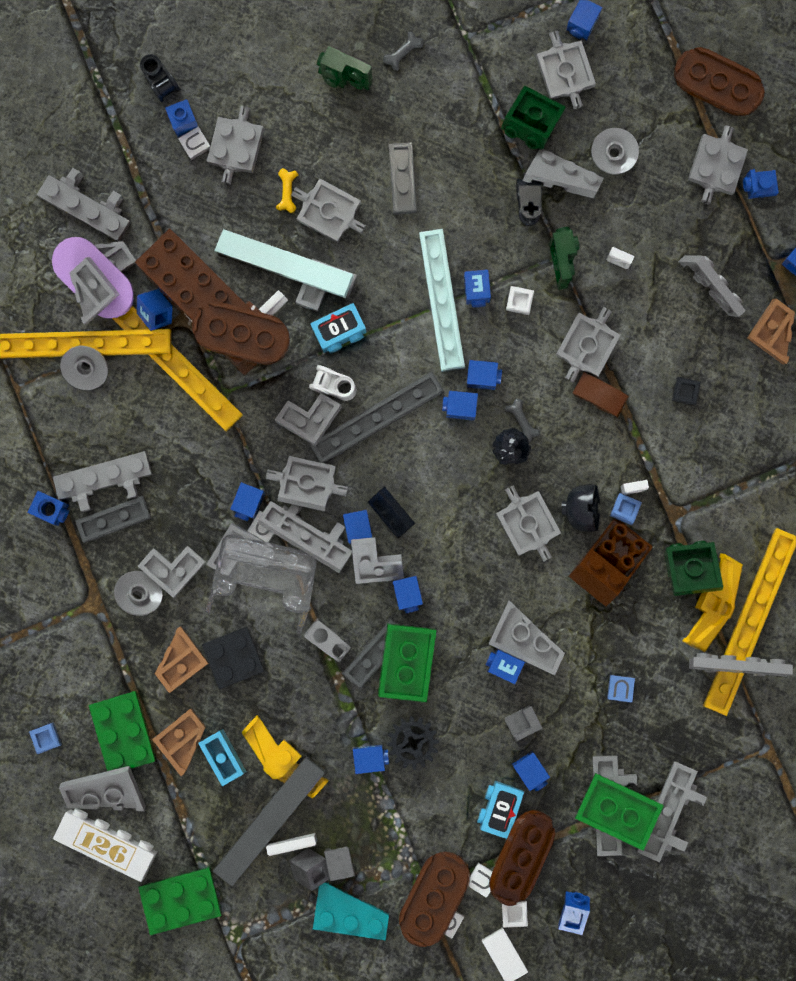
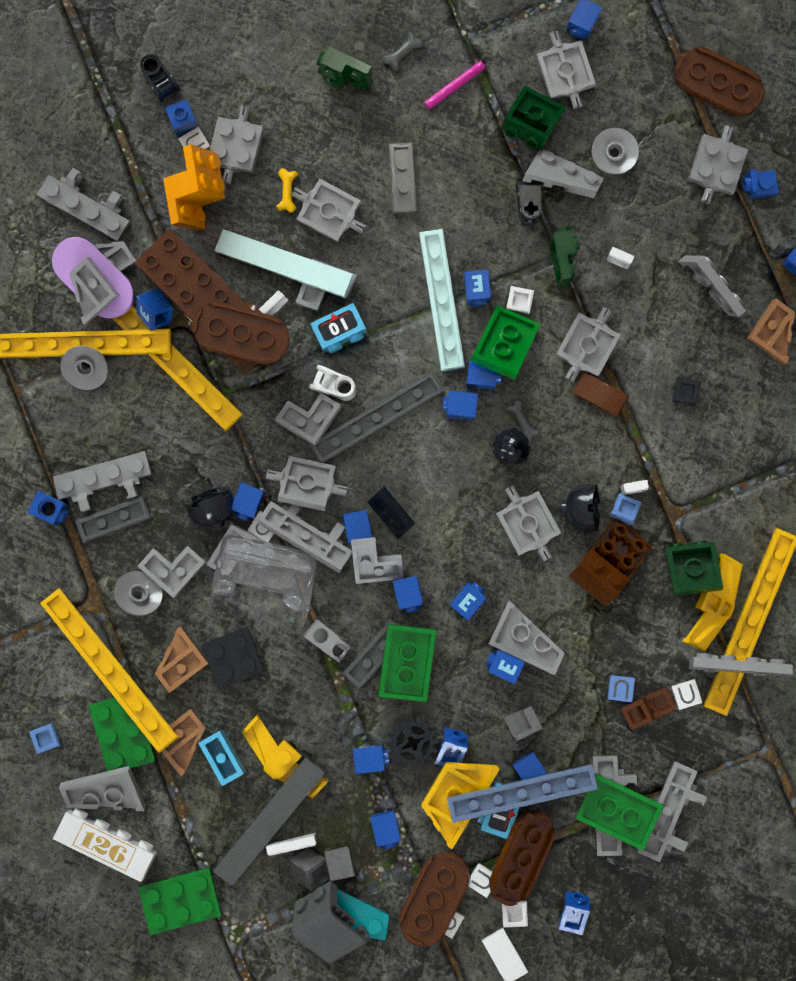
(109, 670): none -> yellow tile
(194, 188): none -> light orange bracket
(210, 507): none -> black cylinder
(326, 926): none -> dark grey piece
(385, 829): none -> blue brick
(452, 747): none -> blue bracket
(452, 781): none -> yellow wing
(454, 85): none -> dark pink bar
(468, 600): none -> blue brick
(505, 342): none -> green plate
(522, 793): none -> sand blue plate
(649, 708): none -> reddish brown slope
(686, 694): none -> white tile

